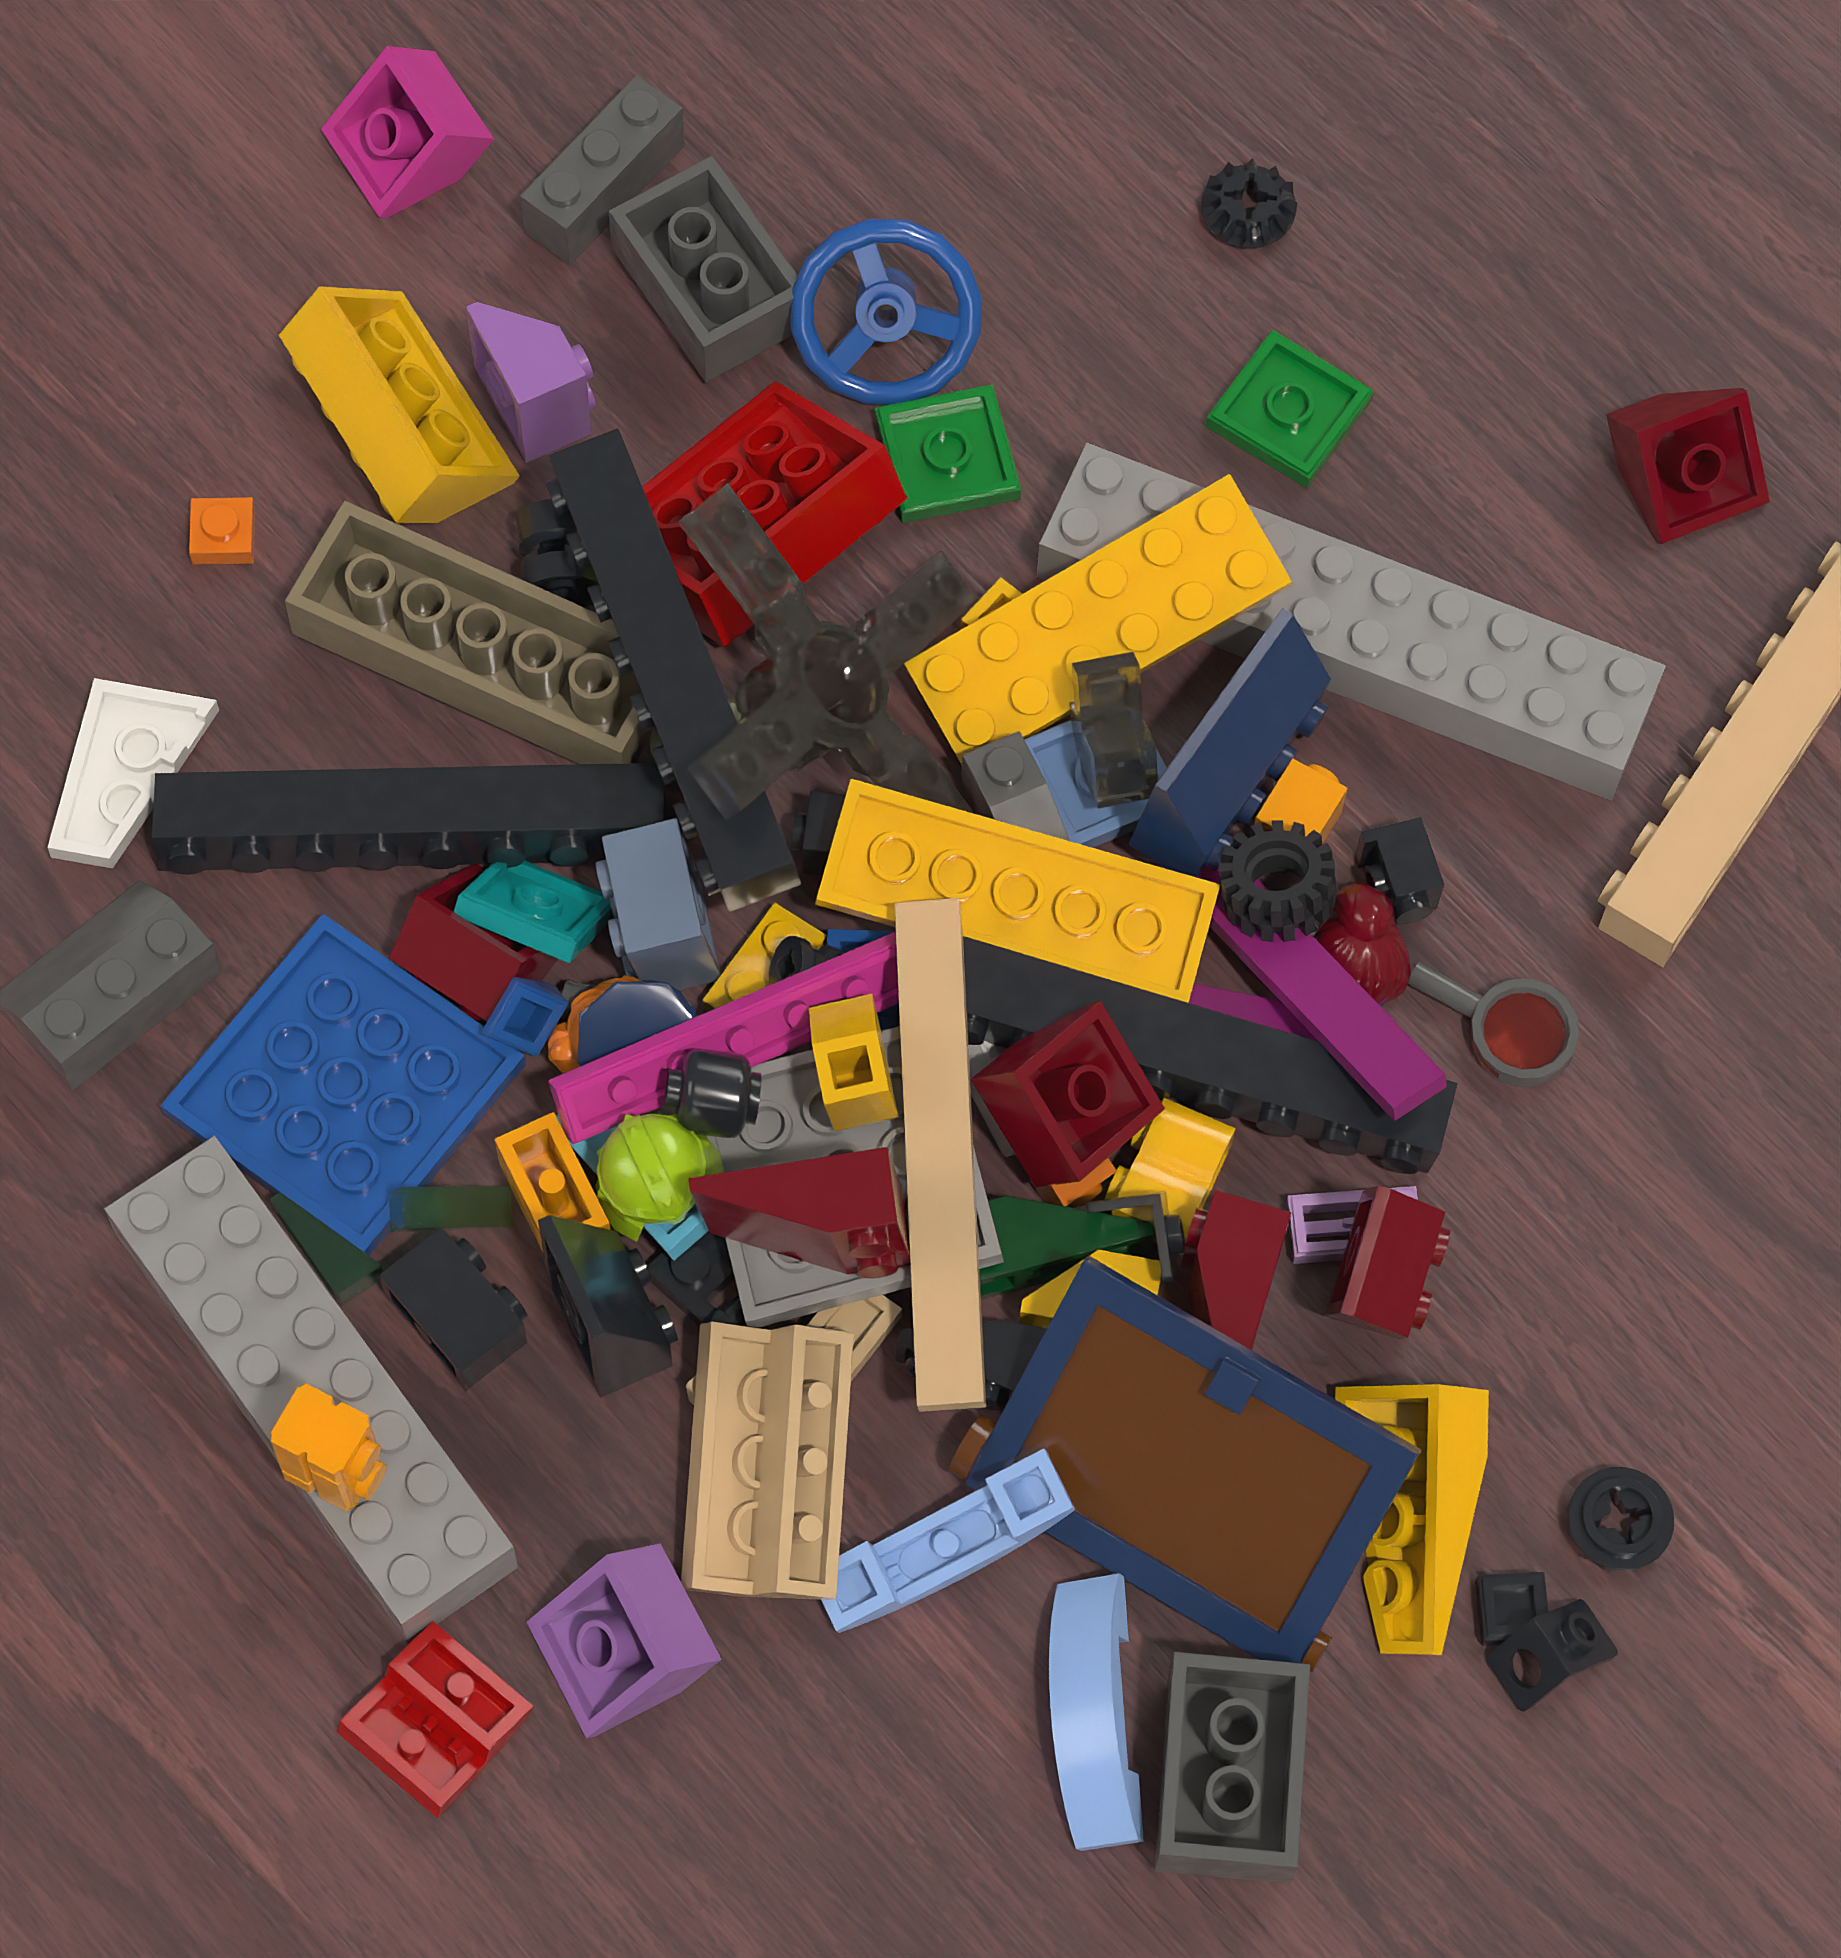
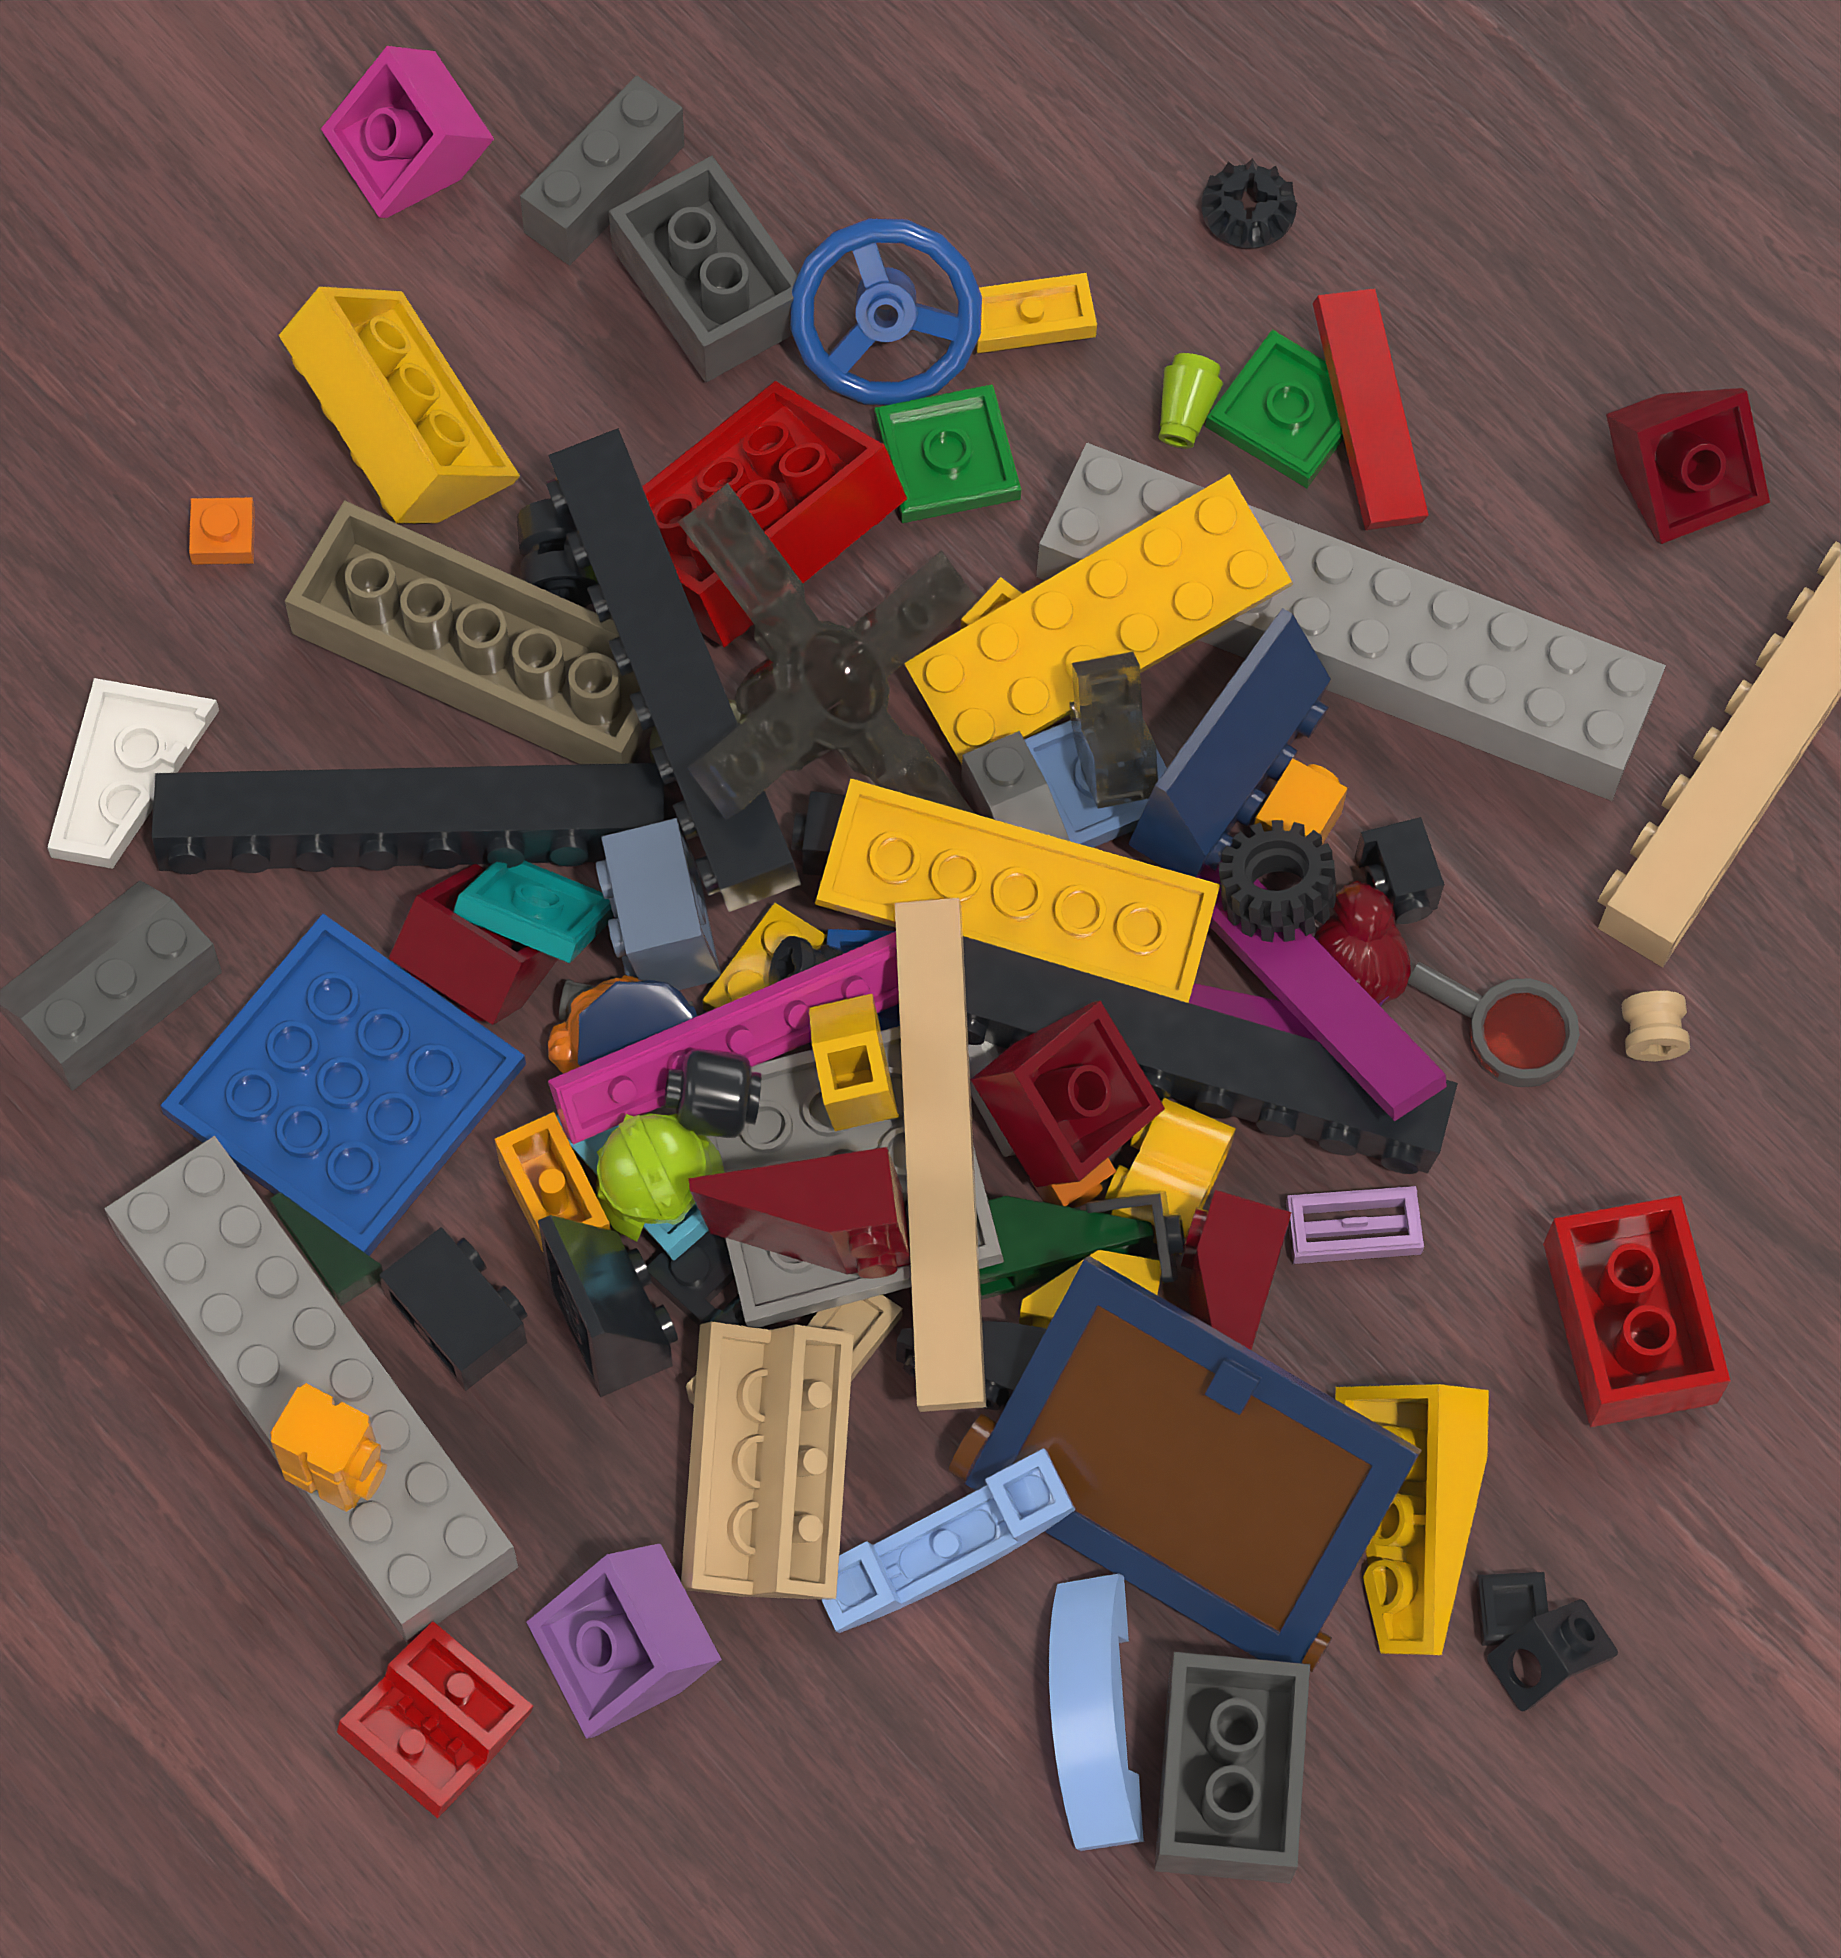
(450, 1208): clear green piece -> none
(526, 1015): blue slope -> none
(532, 378): medium lavender slope -> none
(1036, 313): none -> yellow plate
(1187, 398): none -> lime cone
(1370, 409): none -> red tile
(1388, 1263): dark red slope -> none
(1635, 1495): black gear -> none
(1636, 1311): none -> red brick
(1655, 1026): none -> tan wheel

